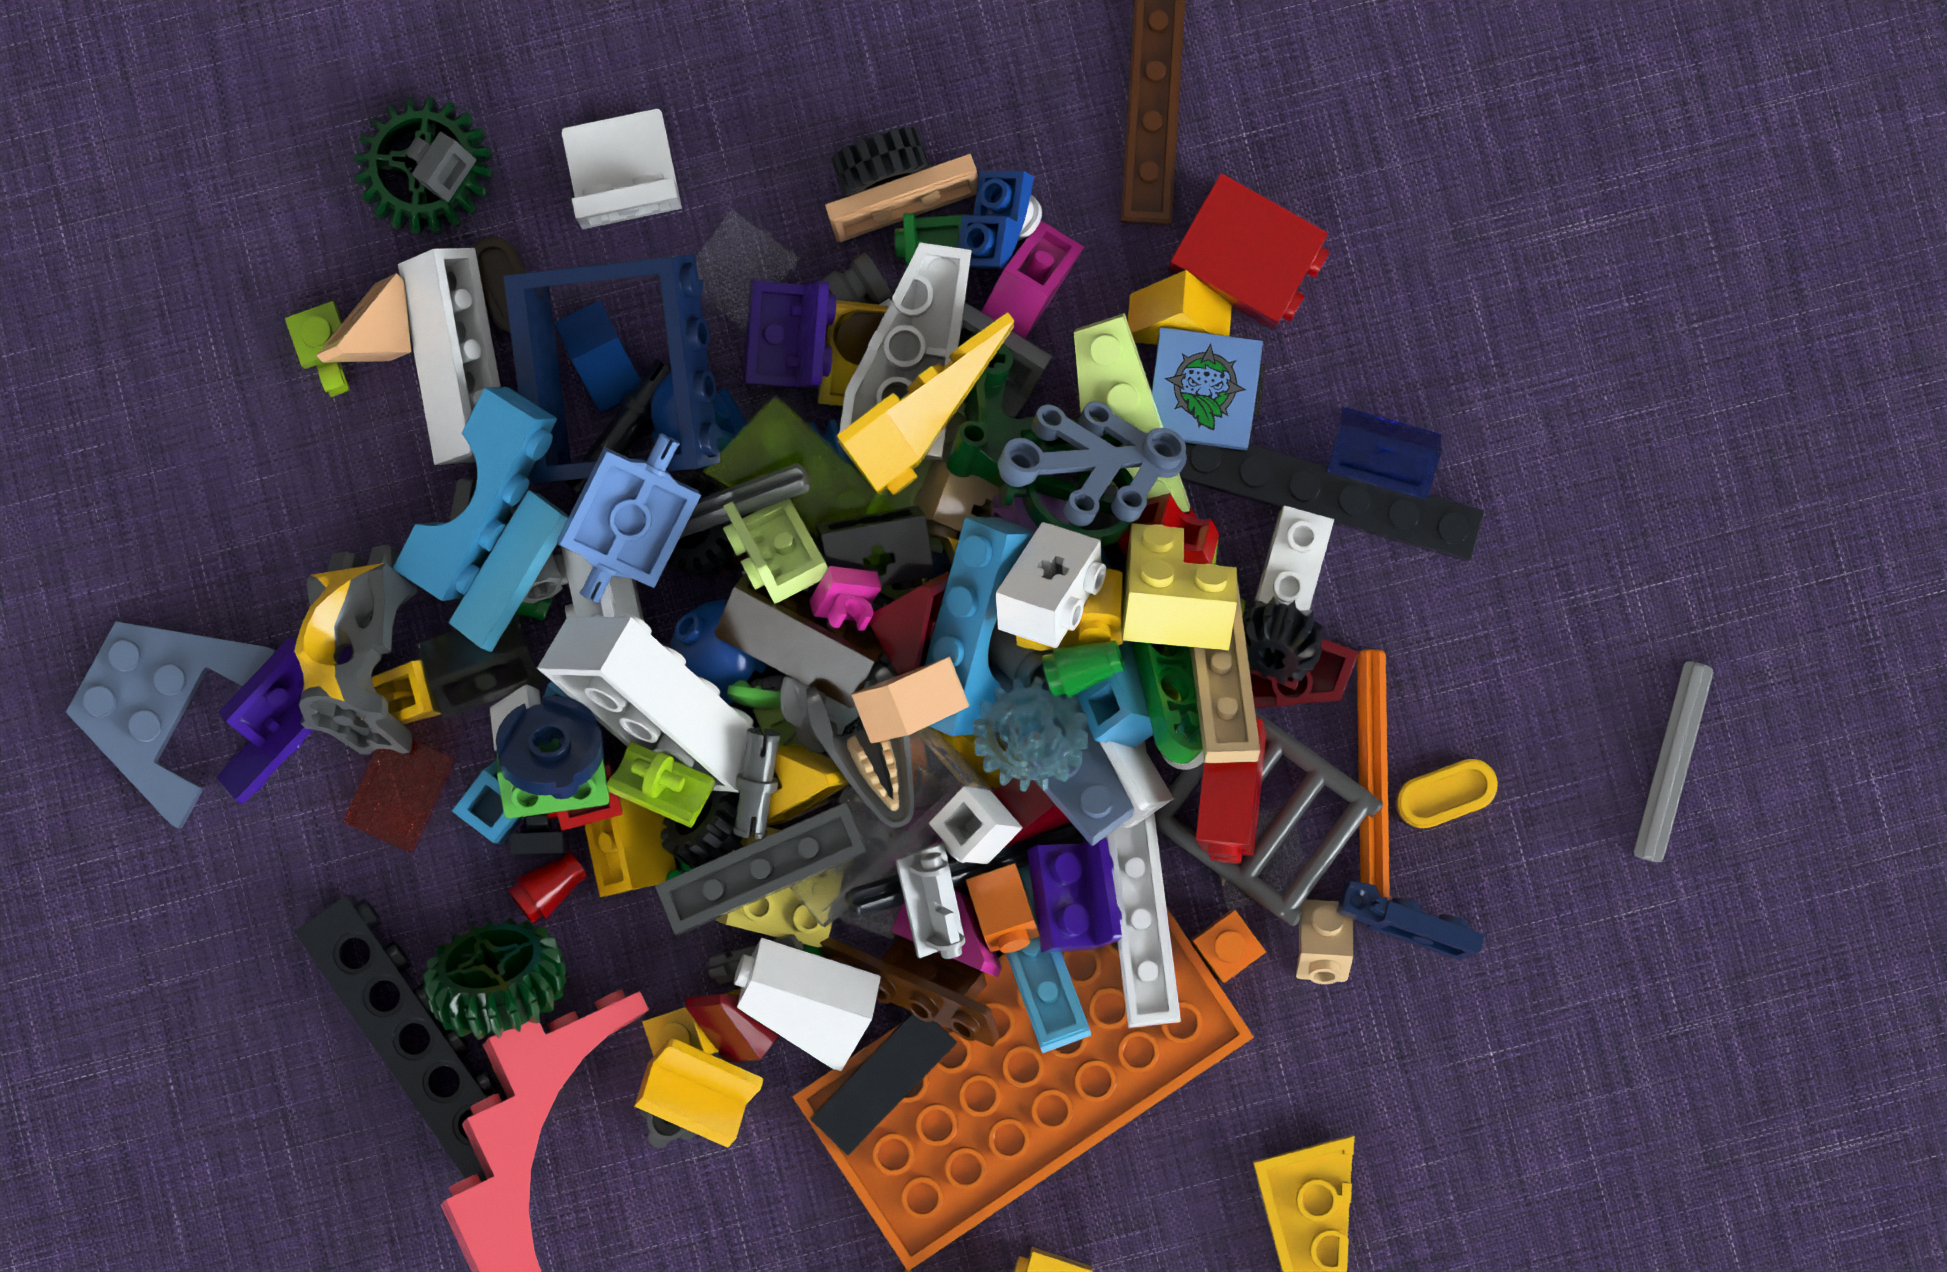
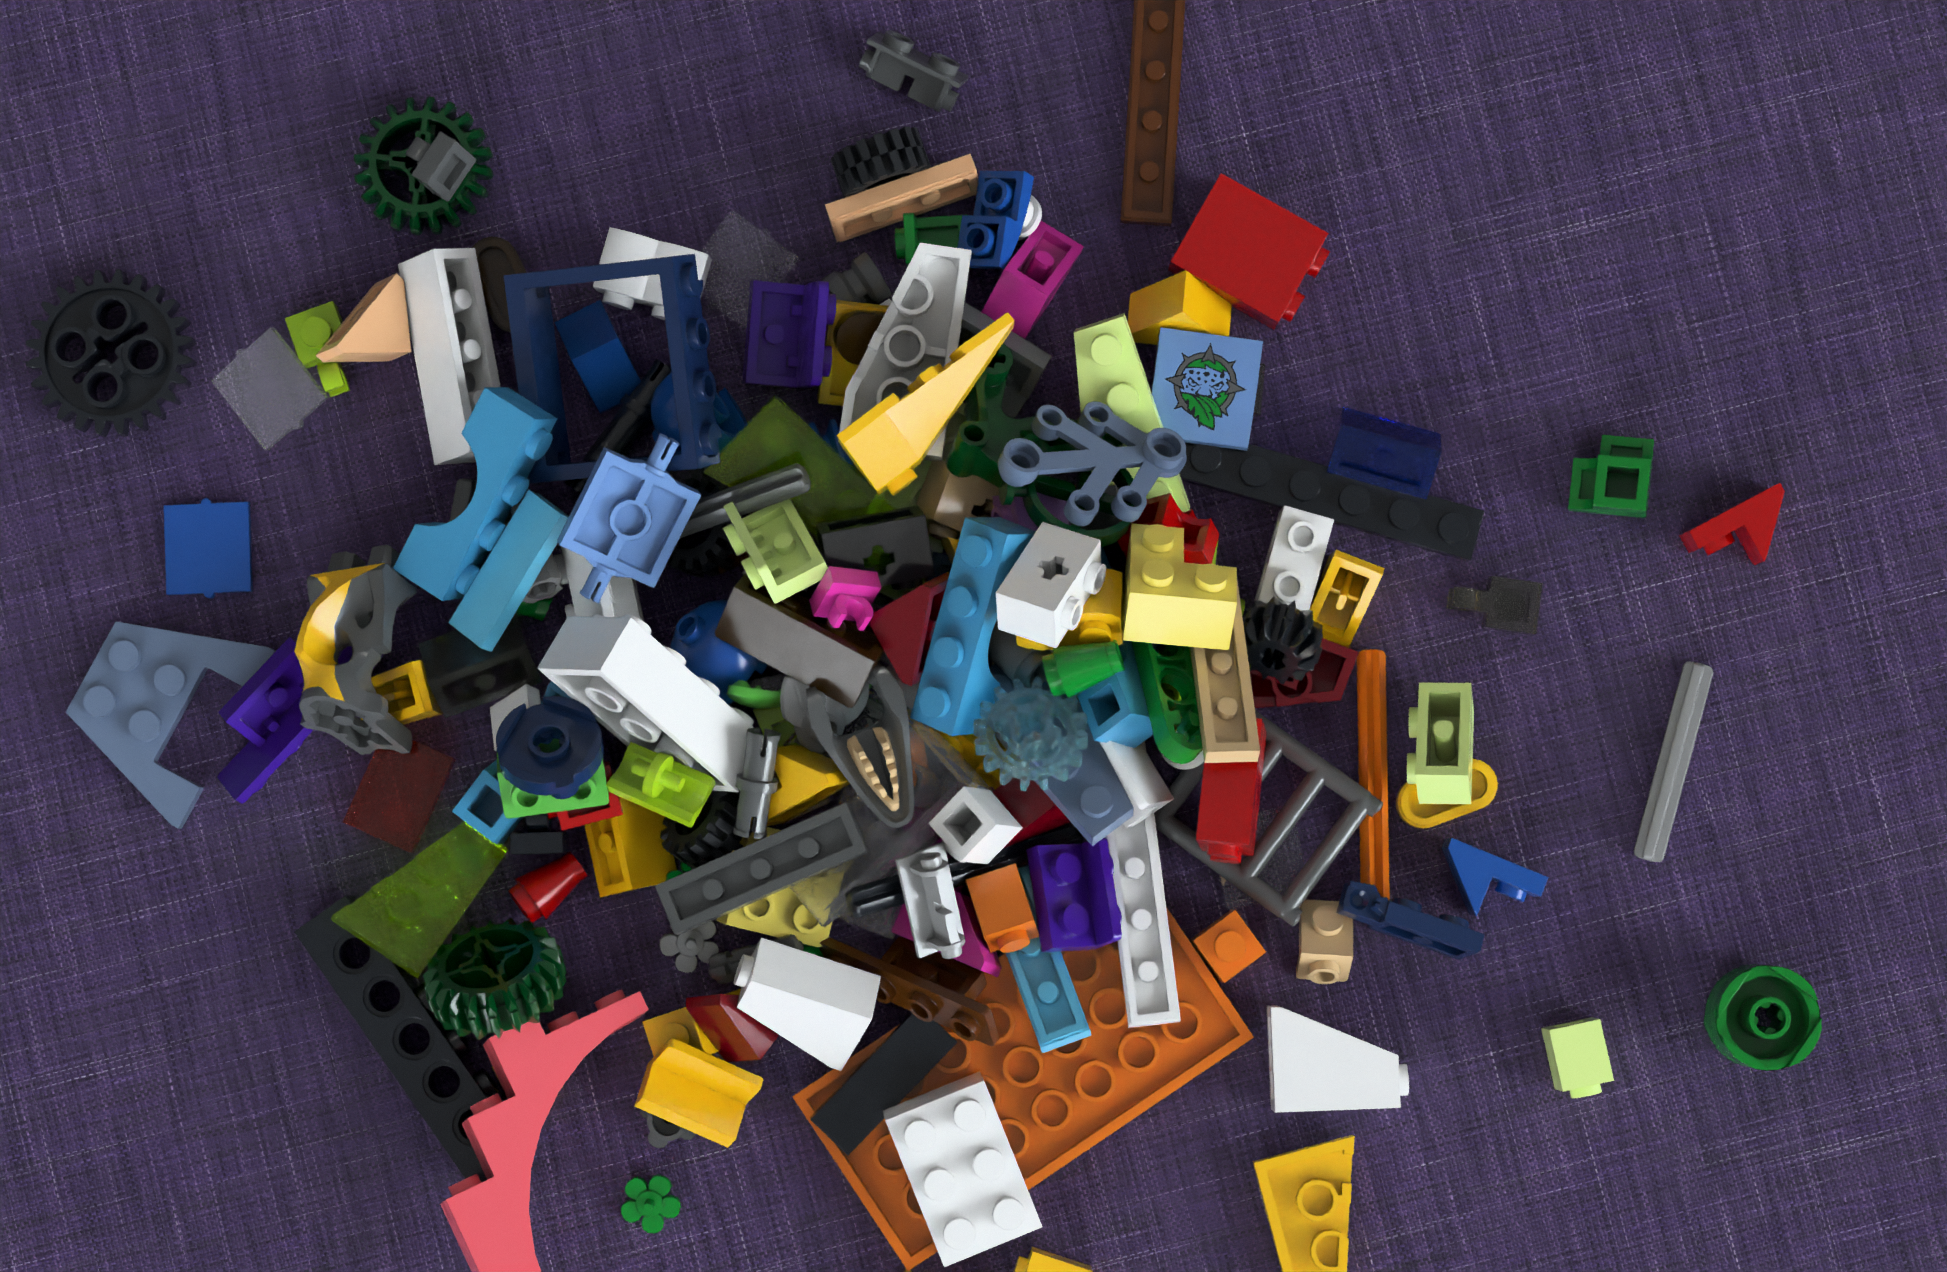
(84, 316): none -> black gear
(208, 548): none -> blue piece
(269, 388): none -> clear piece
(423, 901): none -> clear neon green wing
(620, 169): white bracket -> none
(645, 290): none -> white brick
(650, 1202): none -> green plant
(690, 944): none -> light grey plant
(910, 701): light nougat slope -> none
(931, 75): none -> dark grey hinge
(962, 1169): none -> white brick
(1328, 1069): none -> white slope
(1344, 595): none -> yellow slope
(1443, 743): none -> yellowish green brick
(1476, 868): none -> blue slope
(1505, 604): none -> clear smoke plate
(1578, 1056): none -> yellowish green brick
(1615, 480): none -> green brick
(1751, 520): none -> red slope
(1792, 1013): none -> green brick

